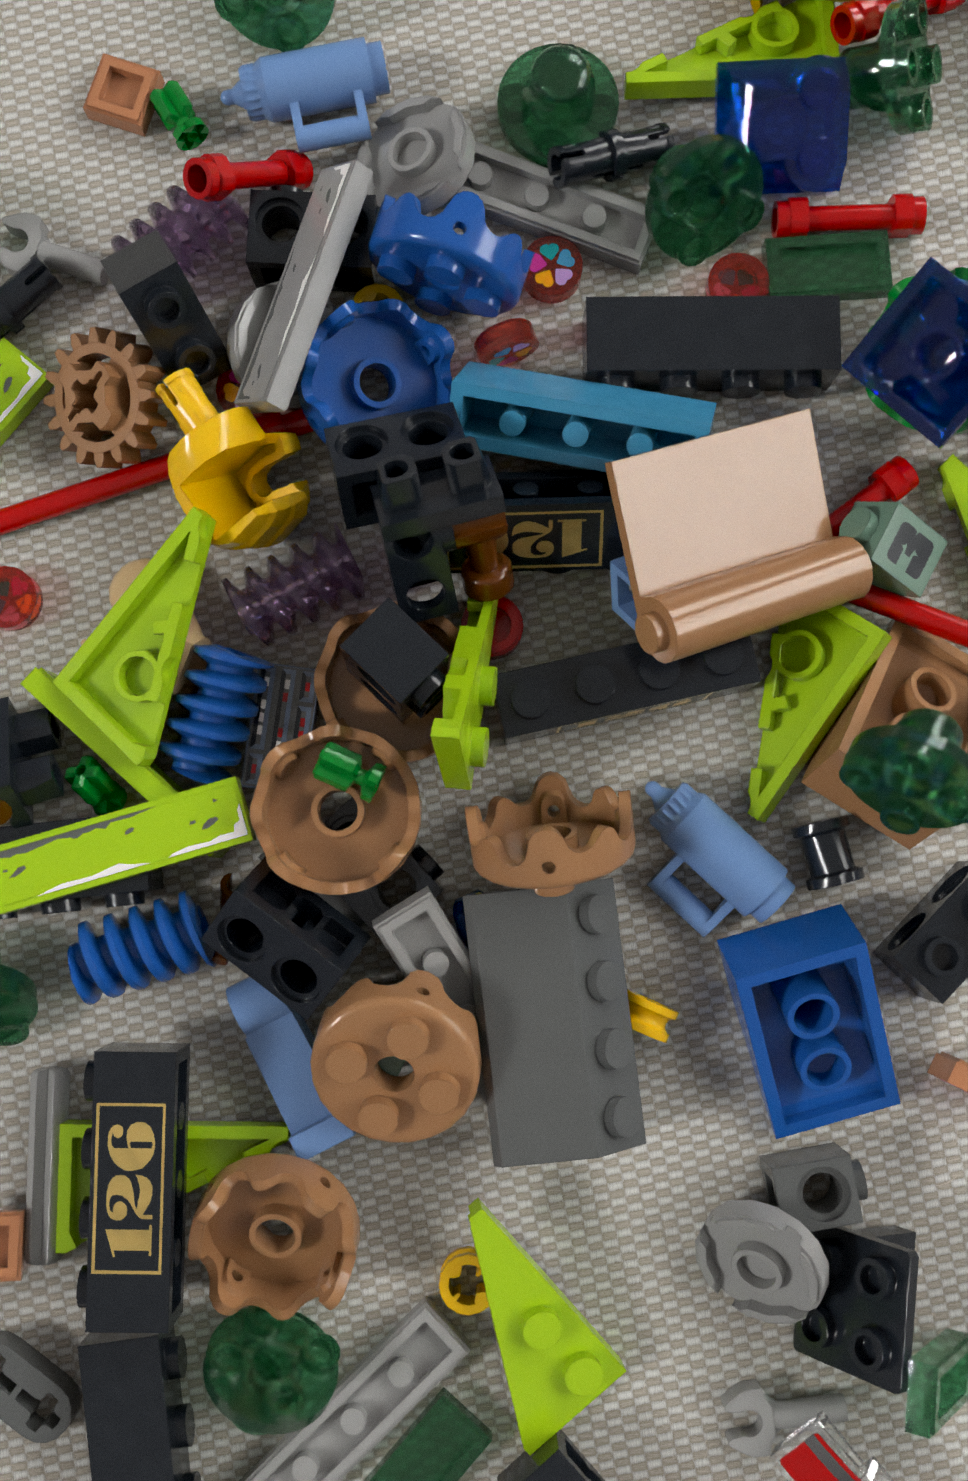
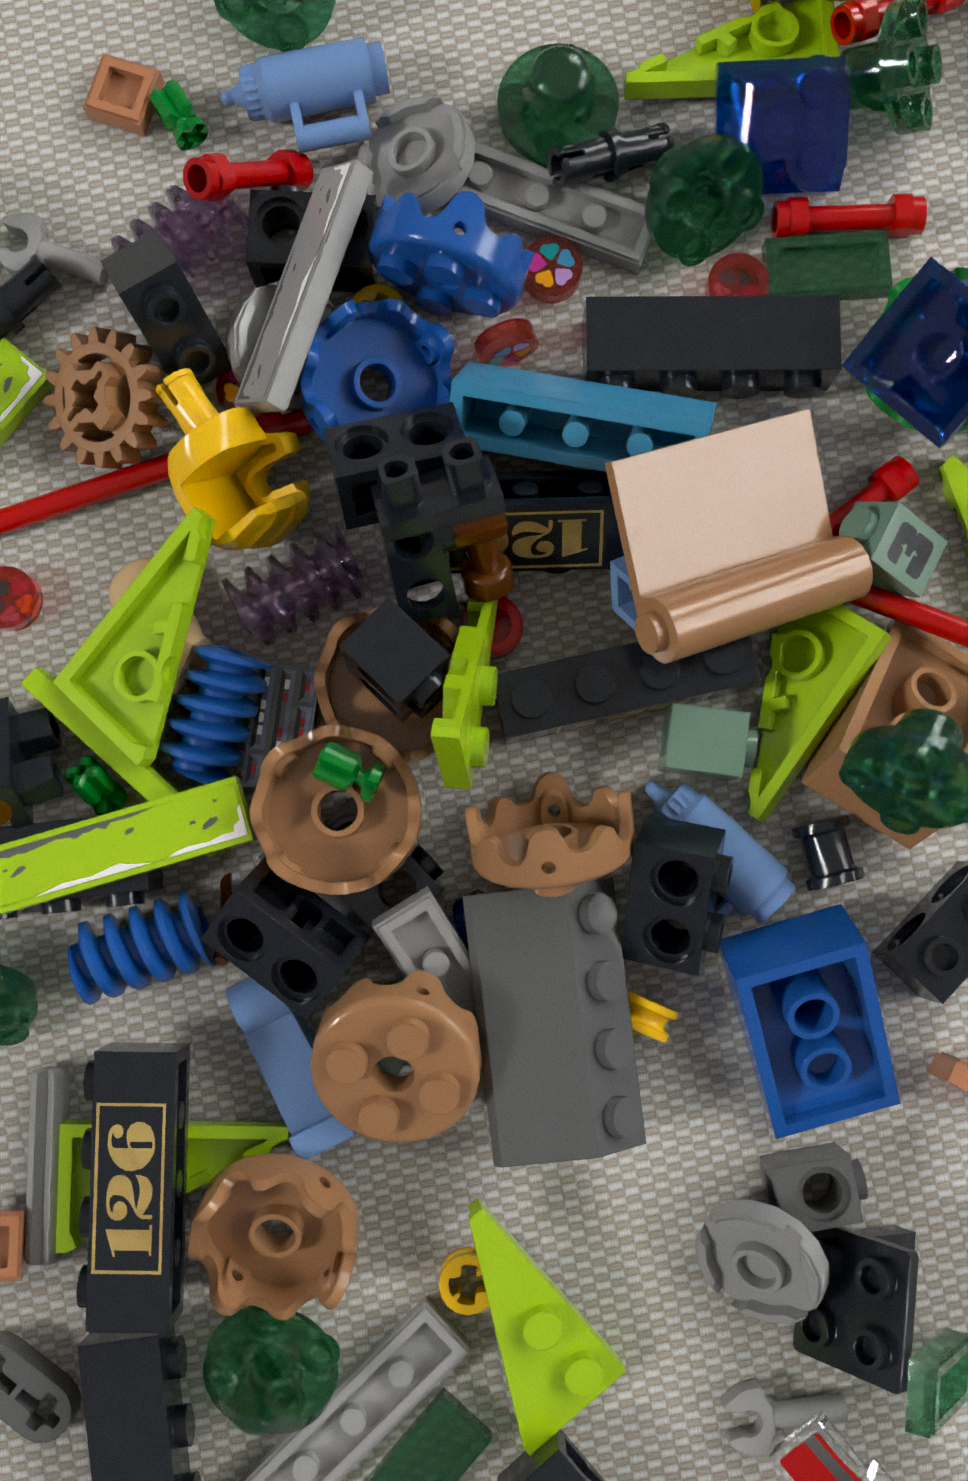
(664, 892): none -> black brick
(706, 742): none -> sand green brick

